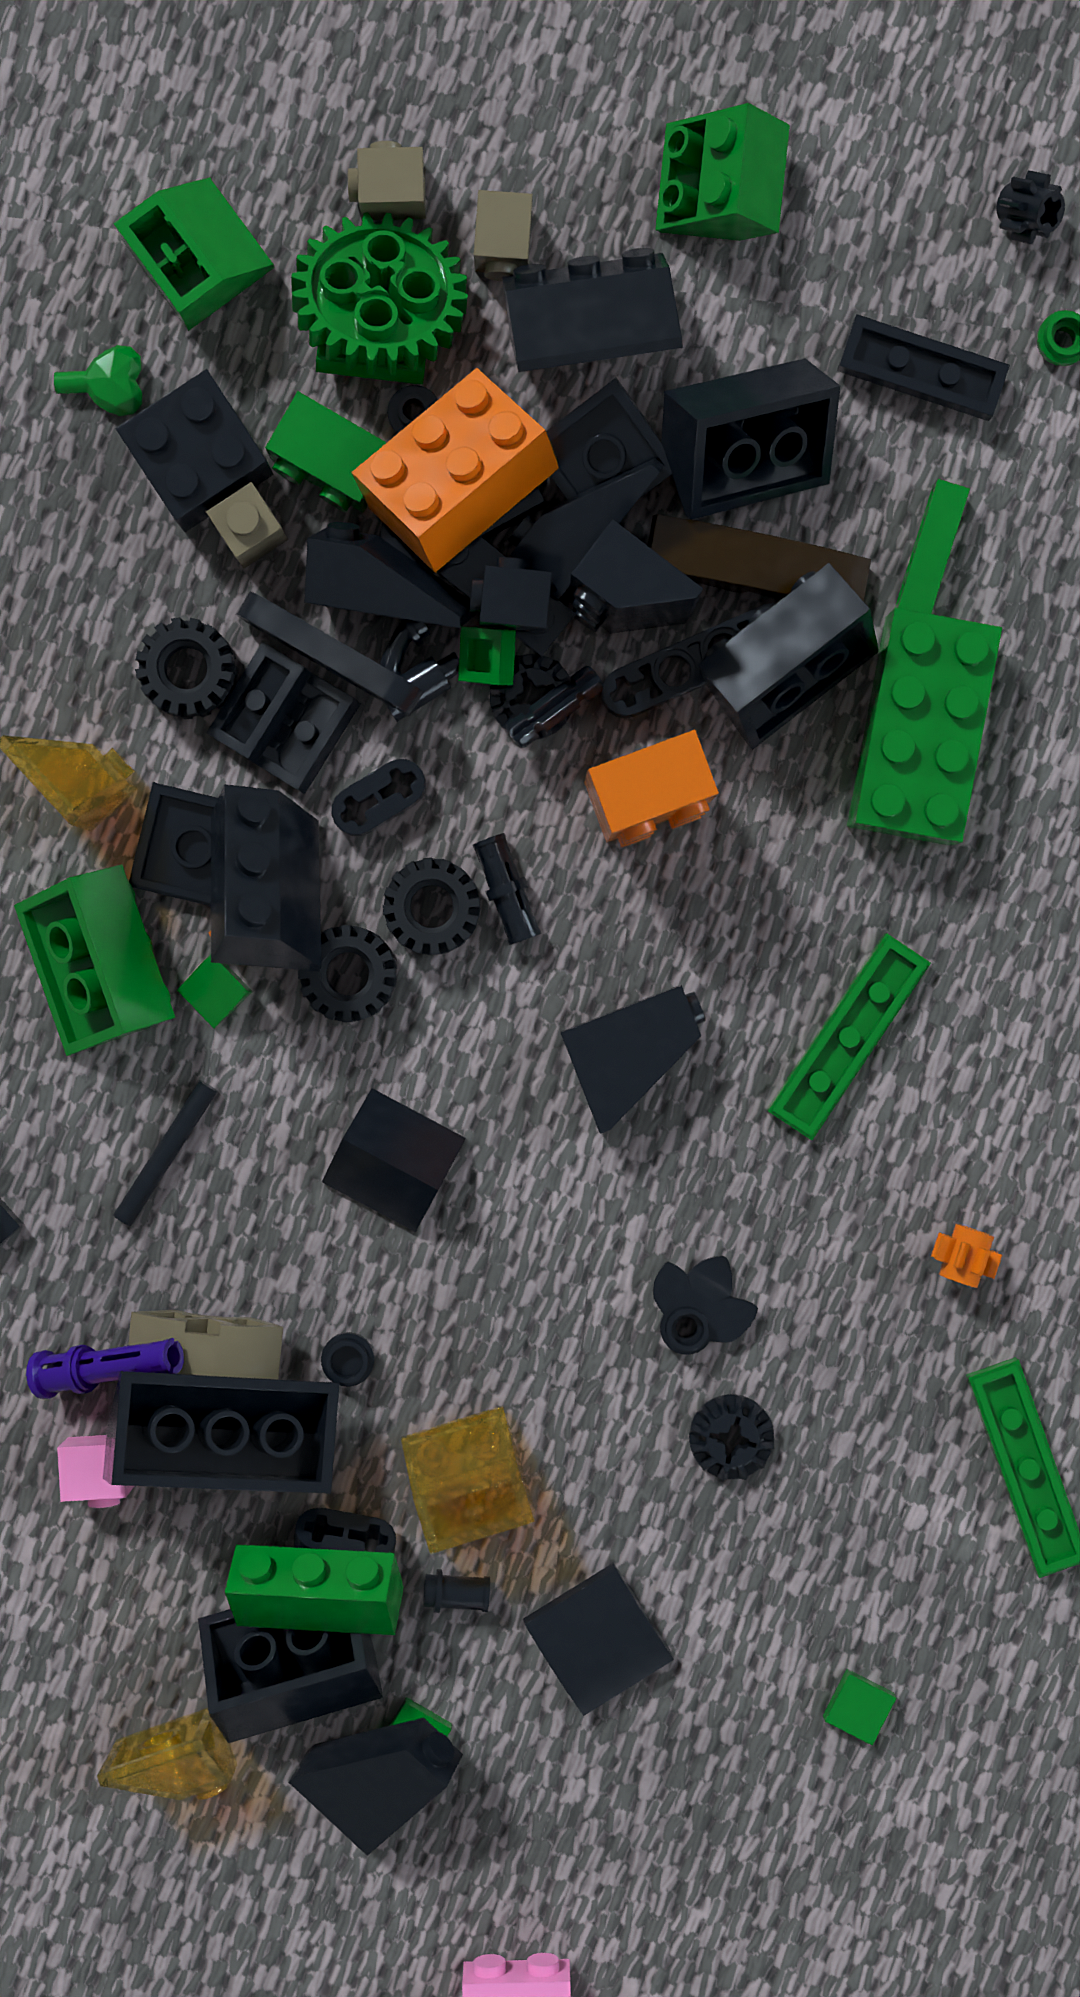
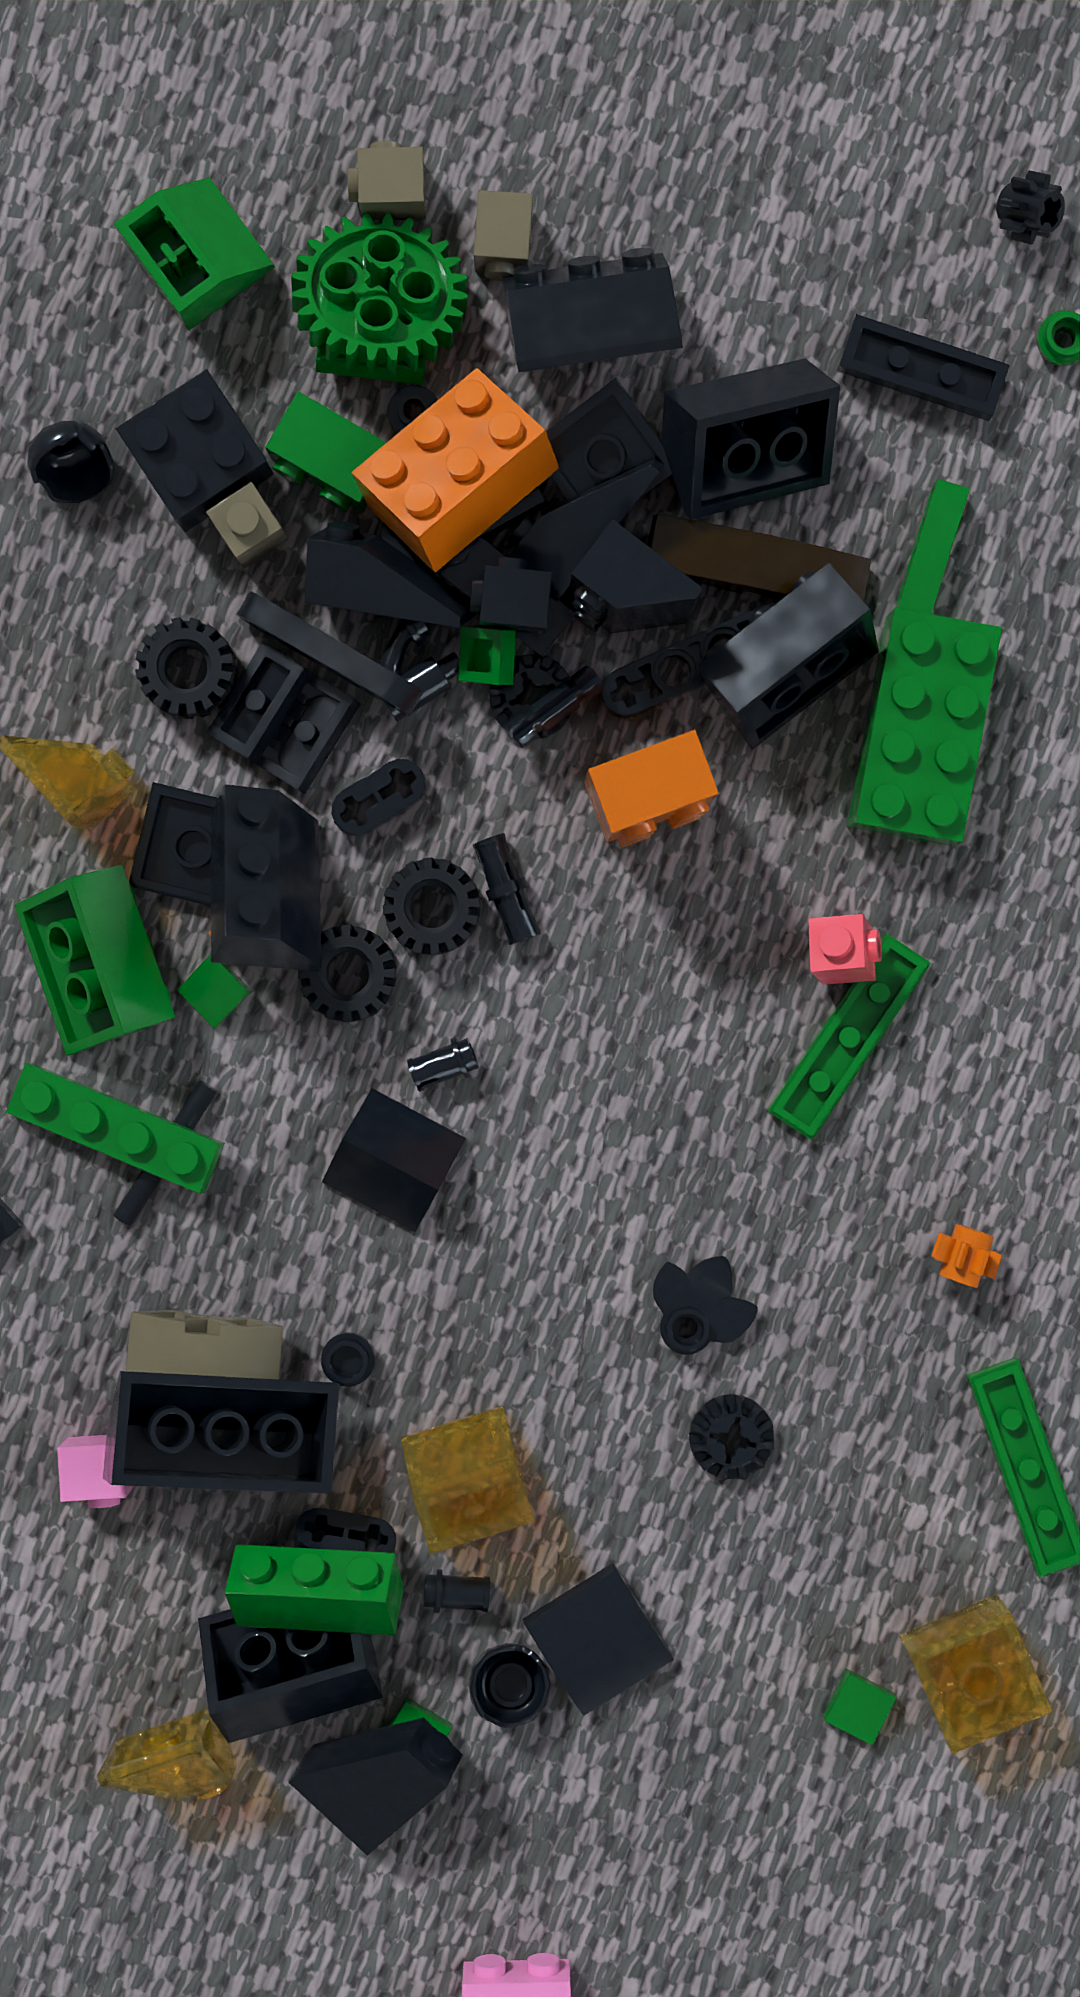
(70, 462): none -> black hair
(84, 1368): dark purple pin -> none
(108, 381): green rock -> none
(115, 1128): none -> green plate
(443, 1064): none -> black pin
(509, 1685): none -> black hair
(631, 1050): black slope -> none
(723, 174): green slope -> none
(843, 949): none -> coral brick
(975, 1673): none -> clear yellow brick

